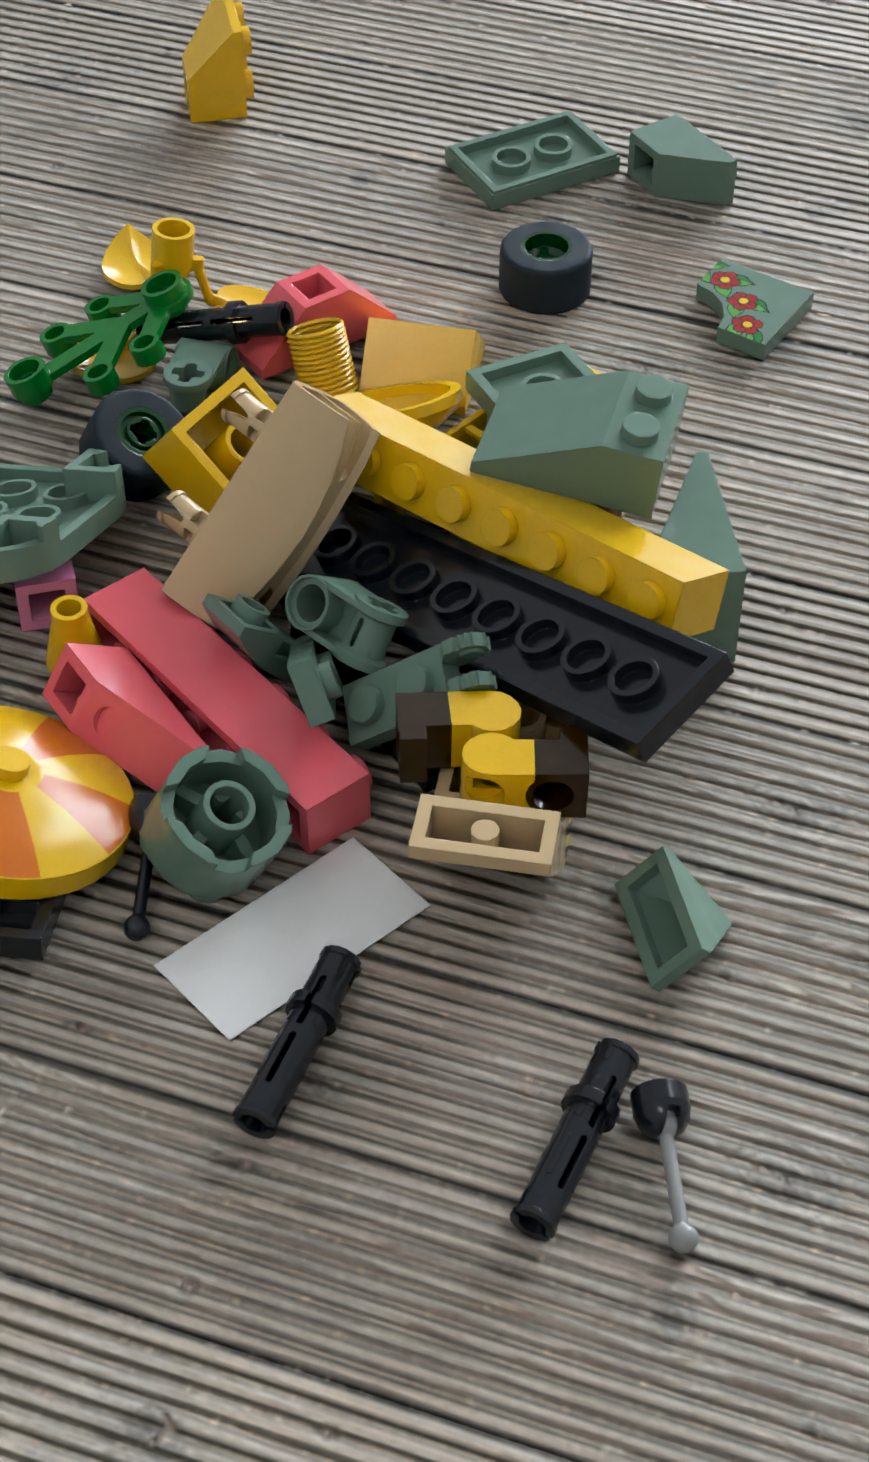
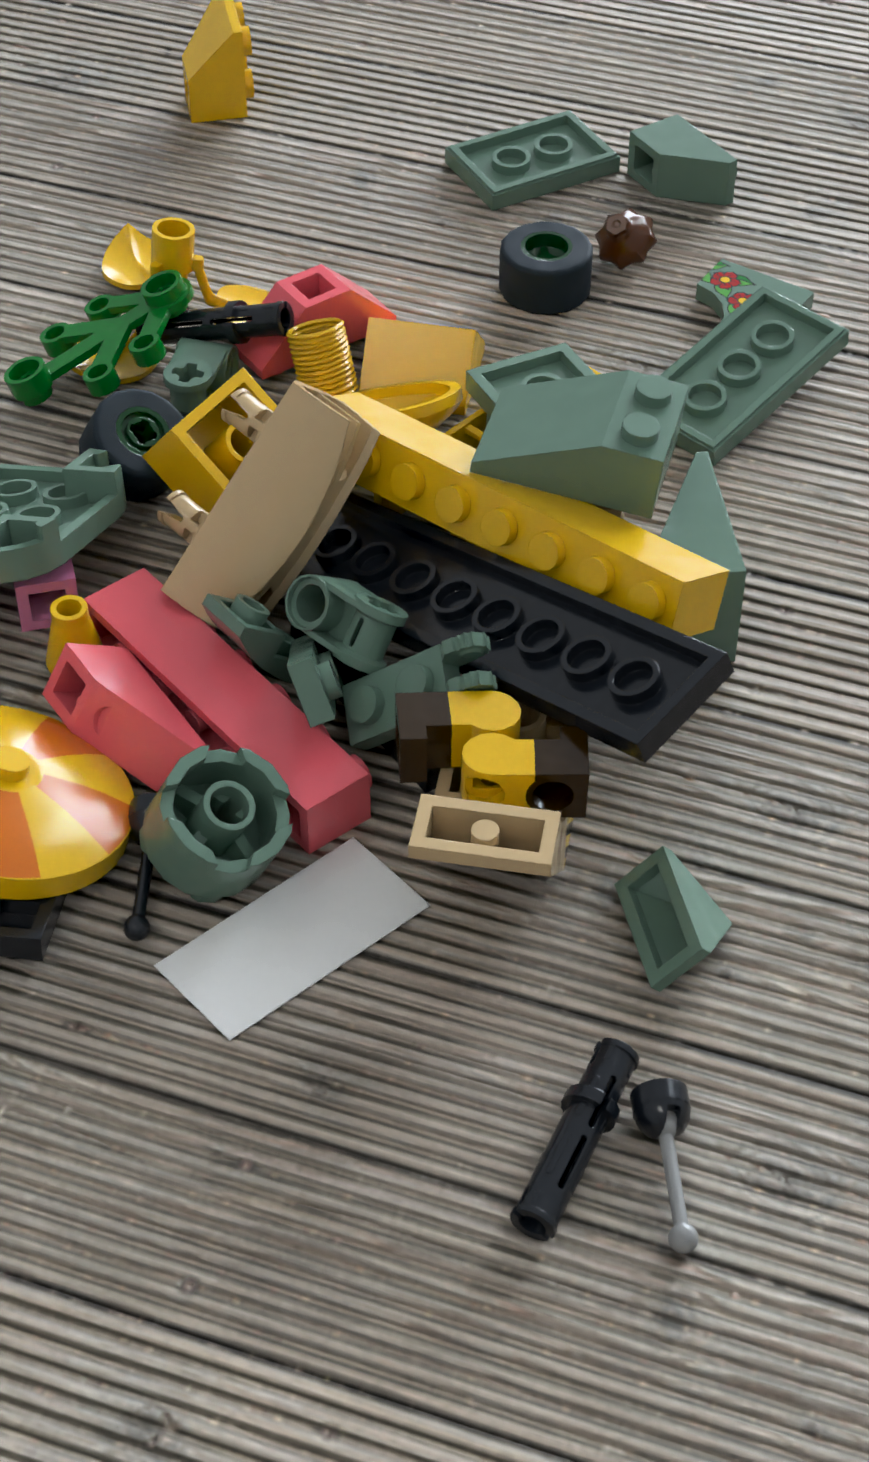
(310, 1017): black pin -> none
(625, 238): none -> reddish brown piece
(750, 369): none -> sand green tile

